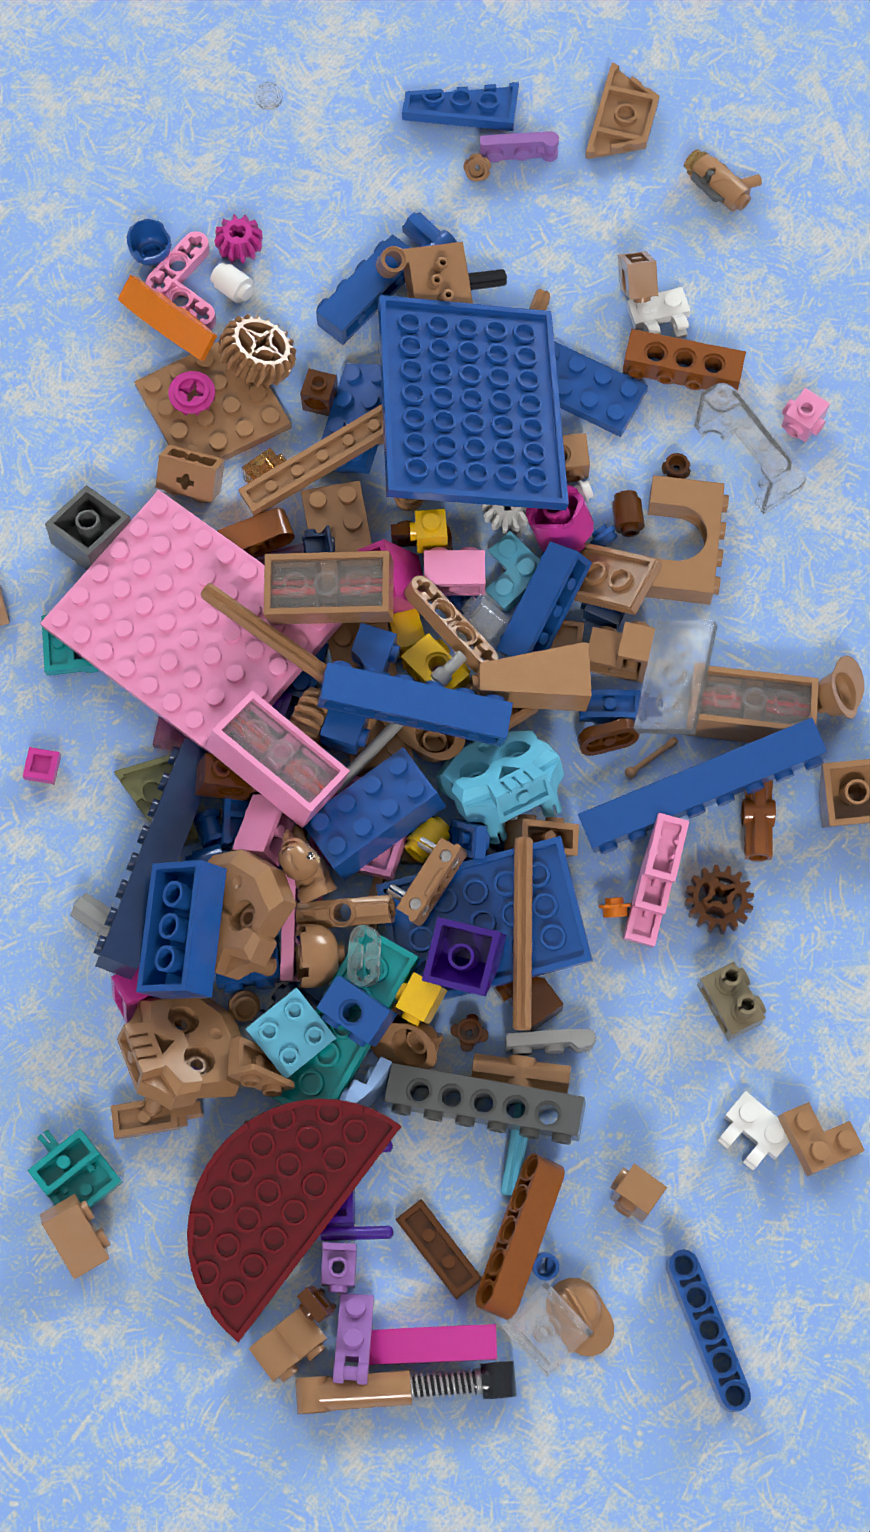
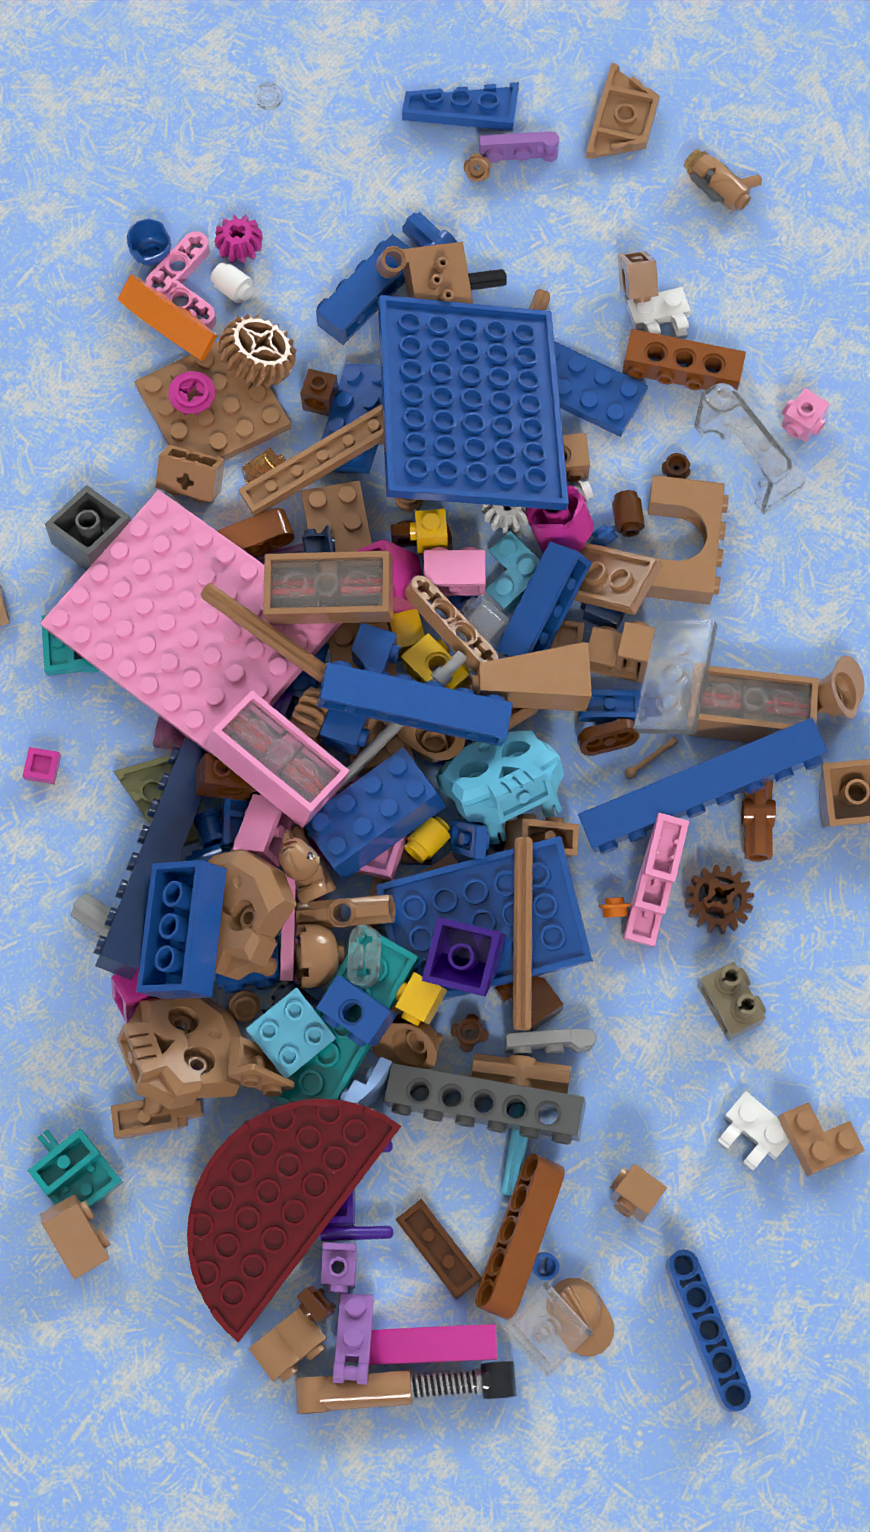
(430, 880): medium nougat piece -> none

